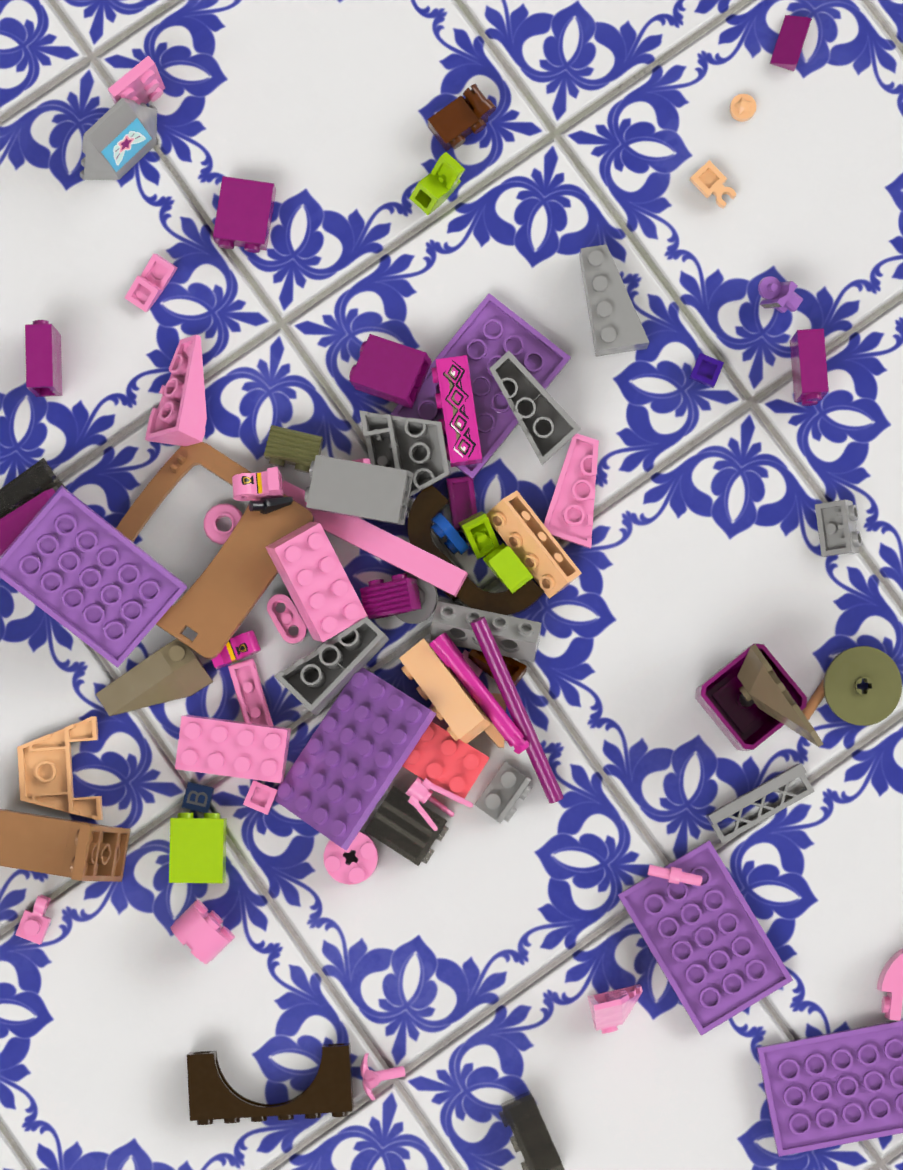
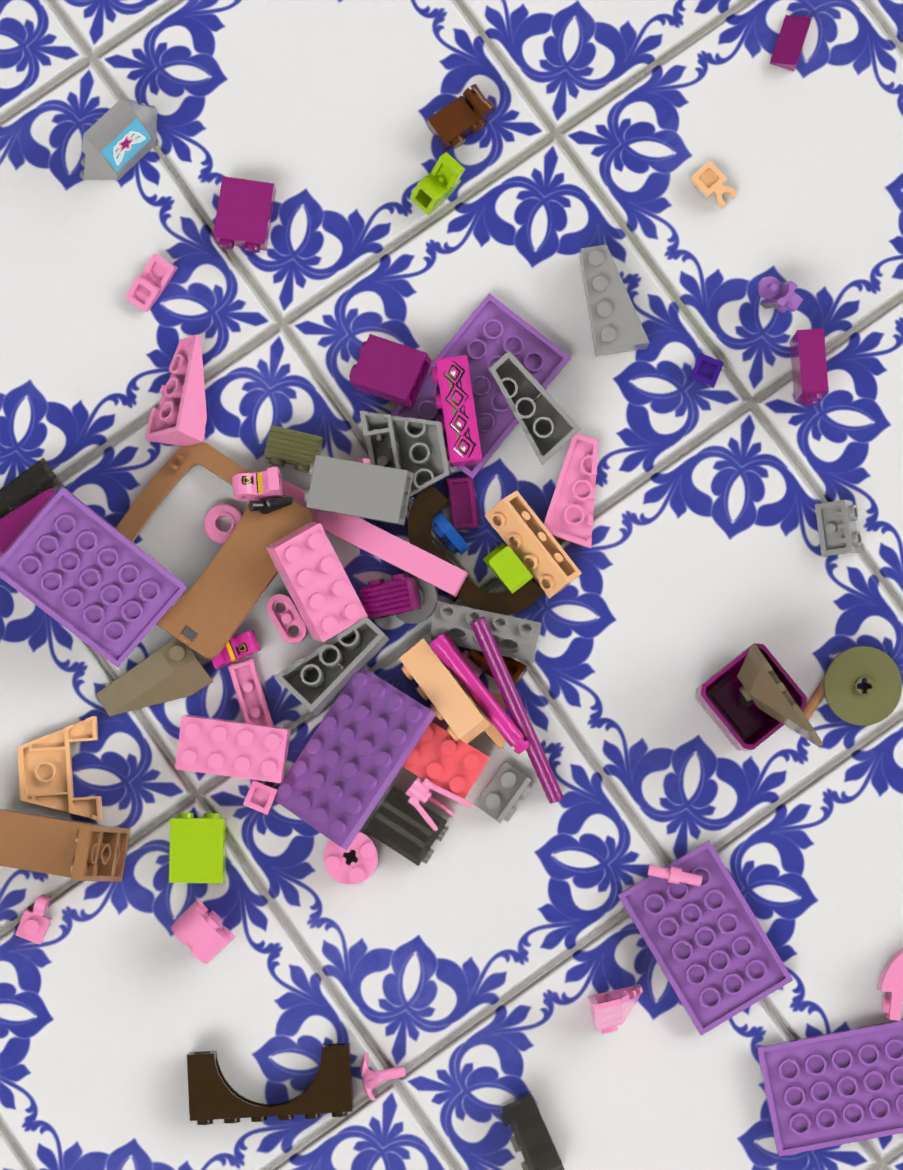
(43, 359): magenta brick -> none
(139, 84): bright pink plate -> none
(198, 797): dark blue tile -> none
(479, 534): lime slope -> none
(742, 107): light nougat tile -> none
(760, 793): light grey fence -> none

